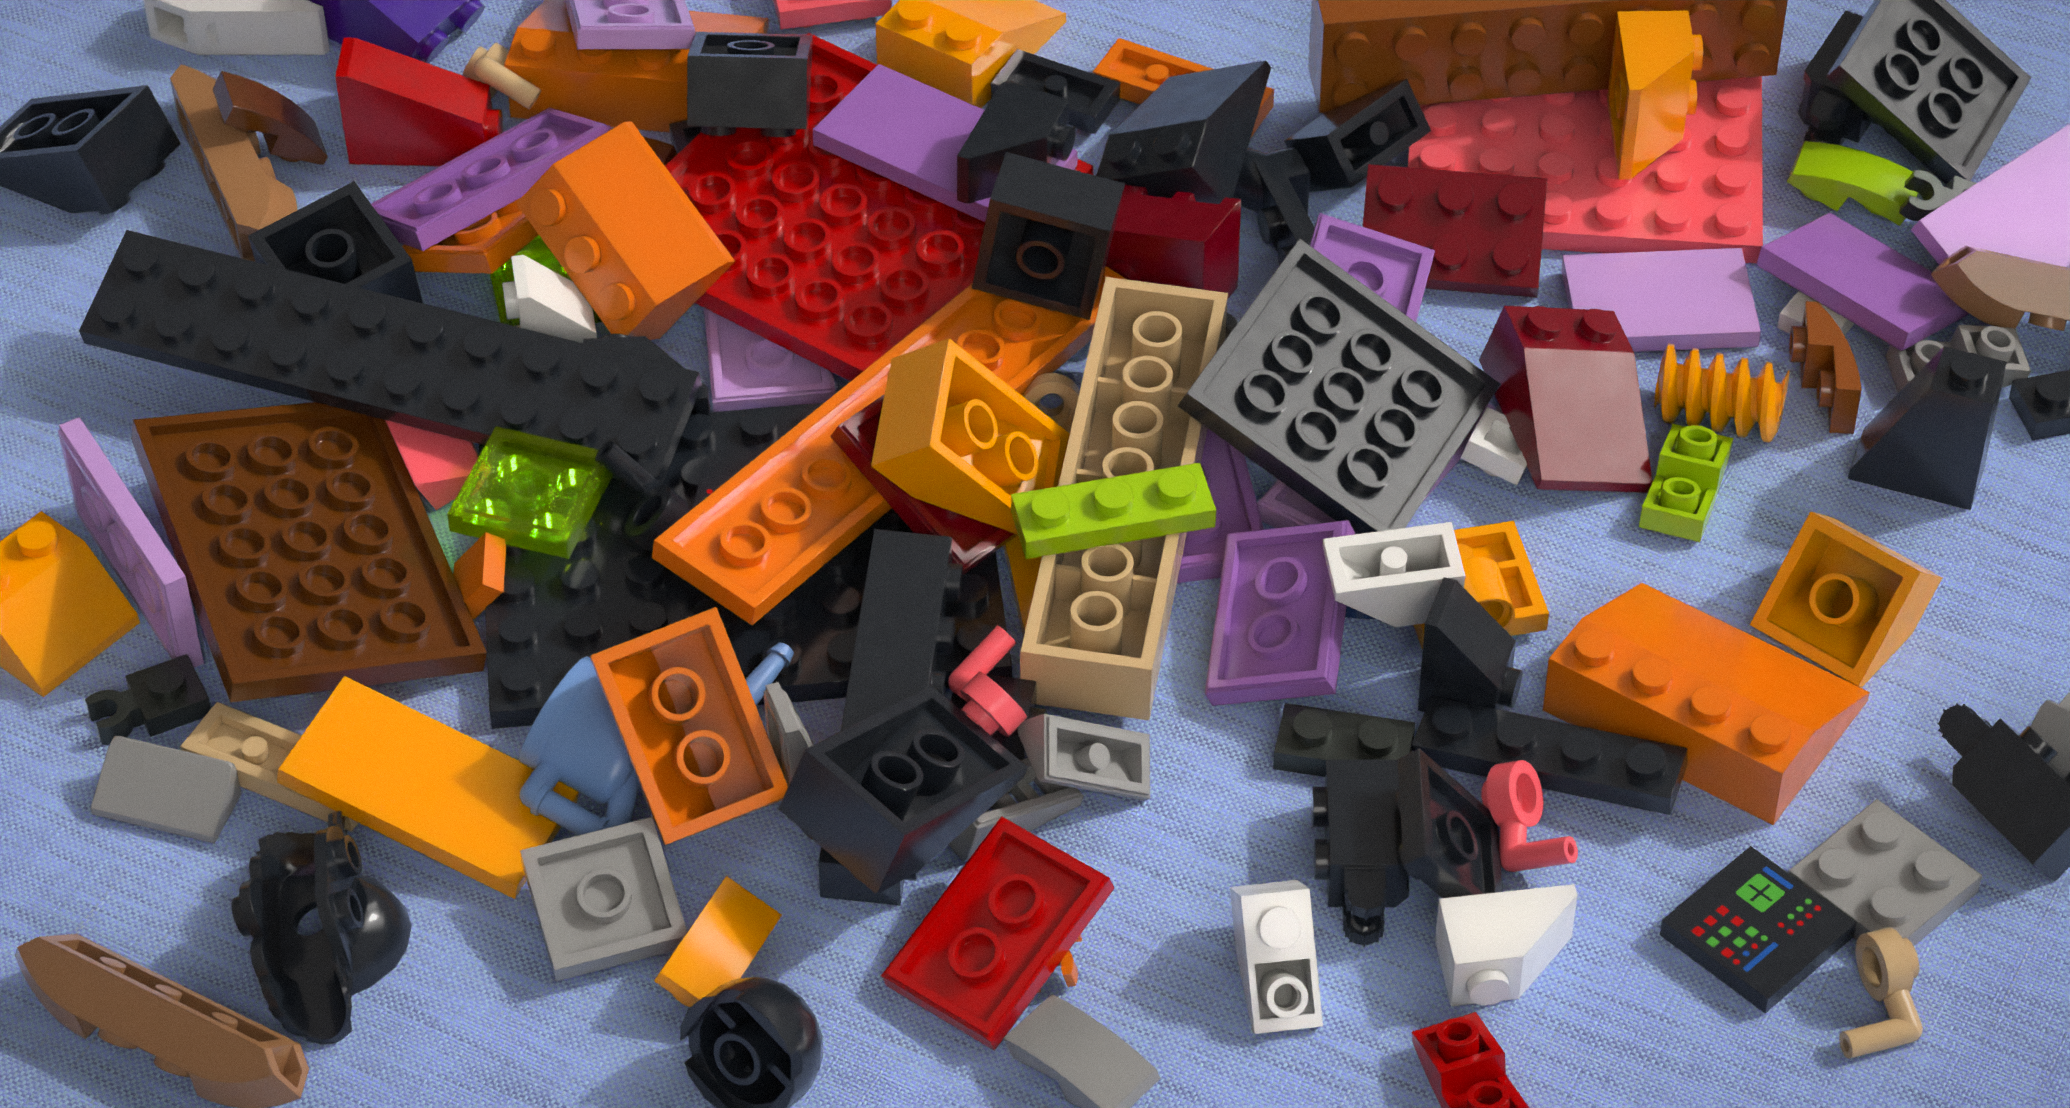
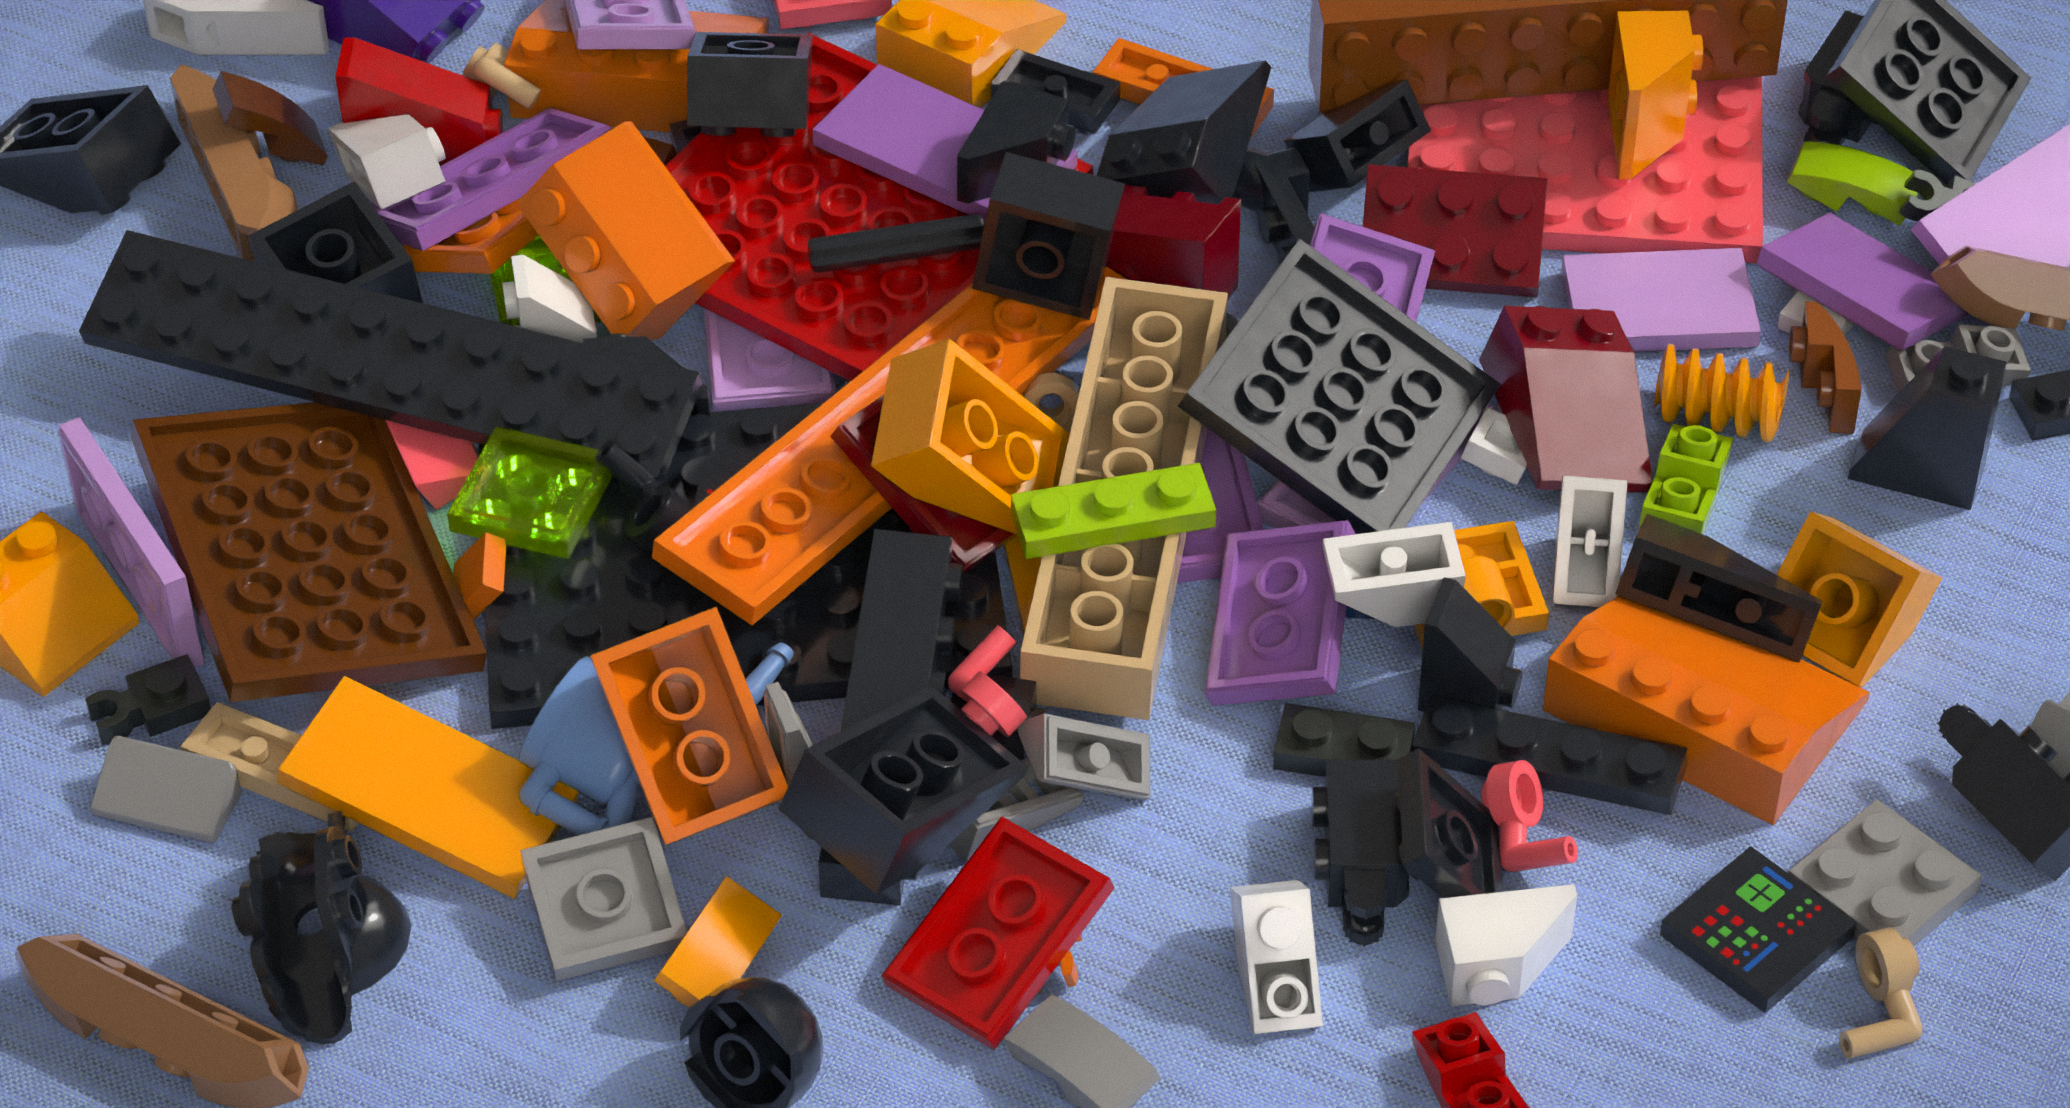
(389, 157): none -> white slope
(895, 243): none -> black axle
(1589, 541): none -> white slope
(1716, 589): none -> black slope

